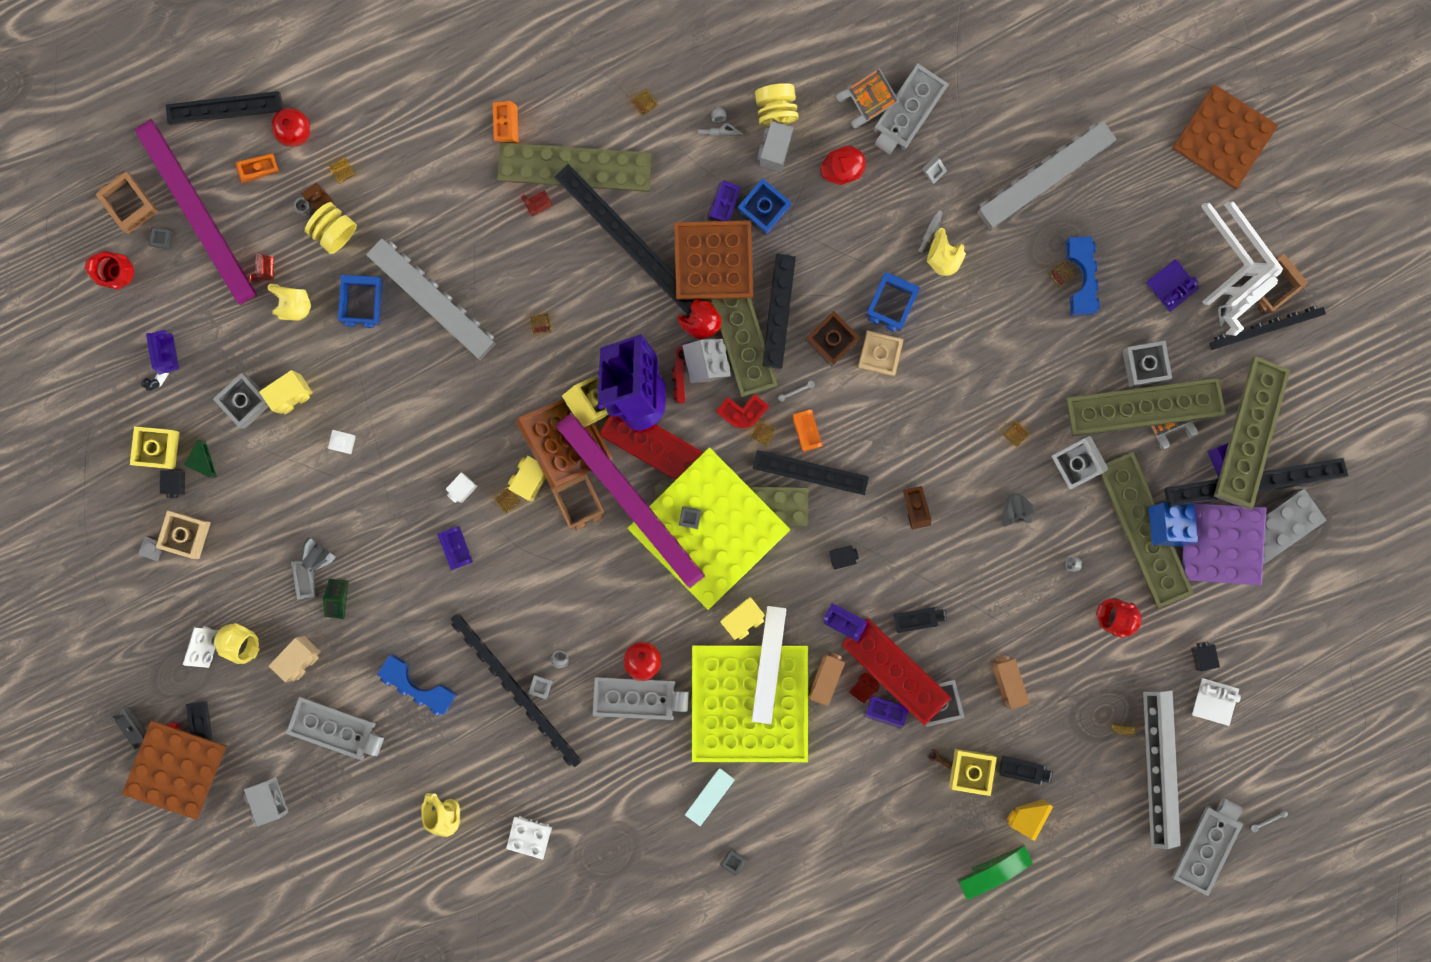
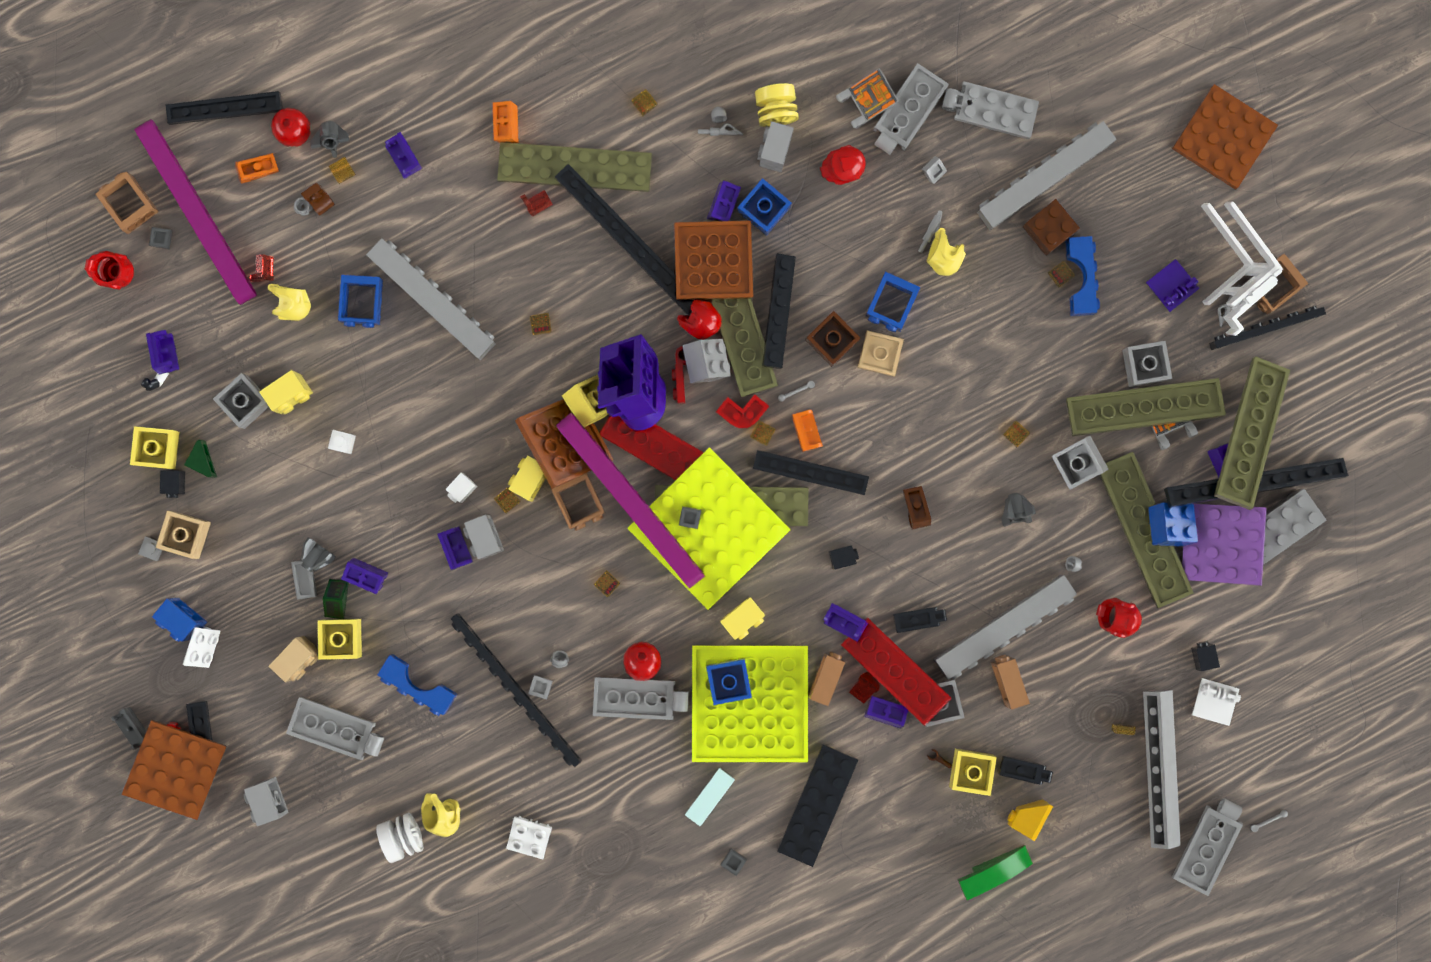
(178, 619): none -> blue brick
(229, 640): light yellow helmet -> none
(329, 136): none -> dark grey brick
(330, 227): light yellow wheel -> none
(339, 639): none -> light yellow brick
(364, 575): none -> dark purple hinge
(397, 838): none -> white wheel
(402, 155): none -> dark purple hinge
(483, 537): none -> light grey brick
(607, 583): none -> tile
(729, 681): none -> blue brick
(769, 664): white tile -> none
(817, 805): none -> black plate
(992, 109): none -> light grey hinge
(1004, 627): none -> light grey brick
(1051, 227): none -> reddish brown brick

